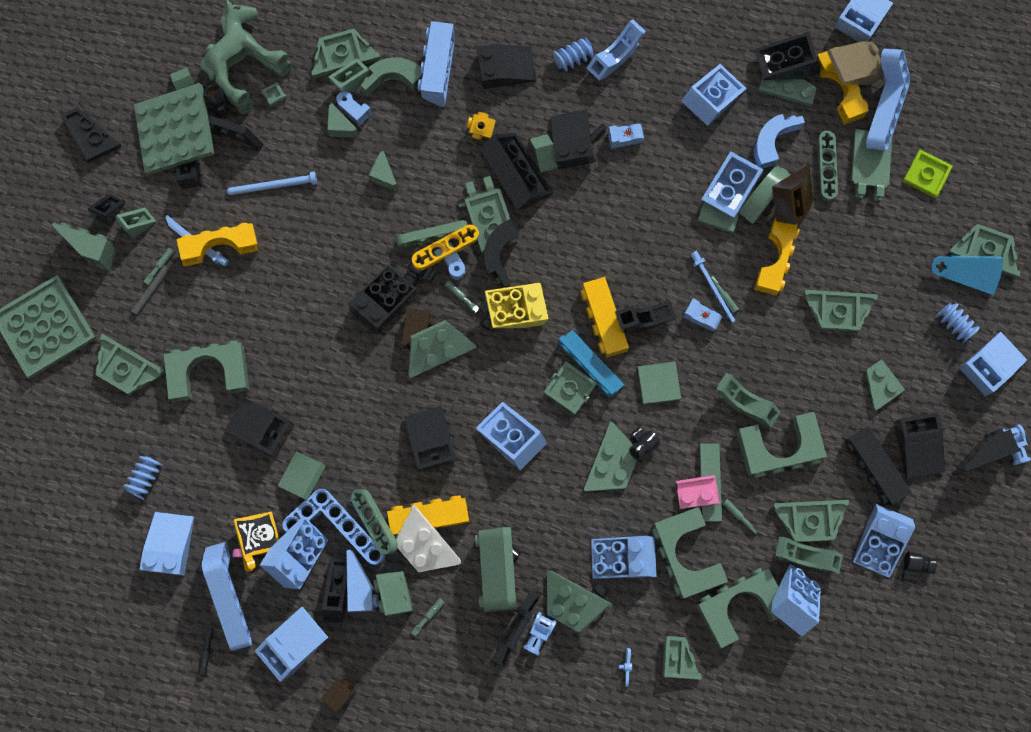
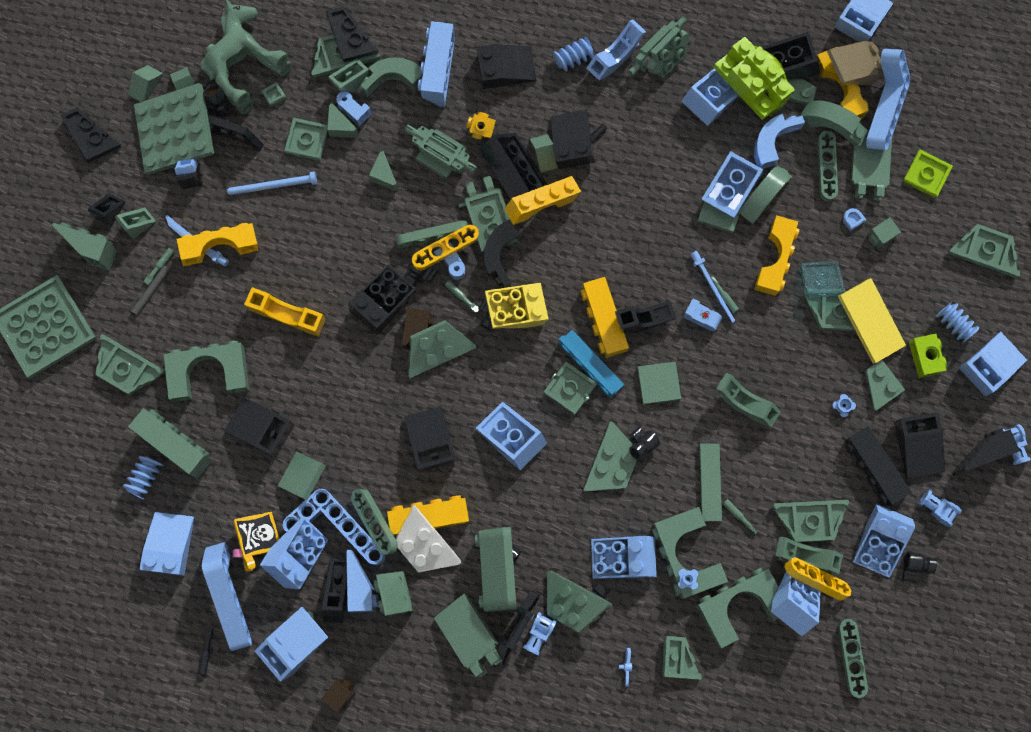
(143, 83): none -> sand green slope
(167, 440): none -> sand green brick
(186, 166): none -> light blue tile
(275, 309): none -> yellow arch
(306, 139): none -> sand green tile
(348, 36): none -> black wing
(428, 616): sand green piece -> none
(440, 152): none -> sand green piece
(468, 635): none -> sand green tile
(528, 204): none -> yellow arch
(625, 135): light blue leg -> none
(663, 50): none -> sand green piece
(684, 583): none -> light blue plate
(697, 492): bright pink plate -> none
(753, 76): none -> lime piece
(759, 460): sand green arch -> none
(793, 197): dark brown slope -> none
(800, 571): none -> yellow beam
(822, 279): none -> clear light blue tile
(835, 117): none -> sand green arch
(850, 405): none -> light blue plate
(853, 218): none -> light blue tile
(856, 657): none -> sand green beam
(871, 320): none -> light yellow tile
(883, 233): none -> sand green brick
(925, 366): none -> lime brick
(941, 509): none -> light blue connector
(973, 271): dark azure piece -> none

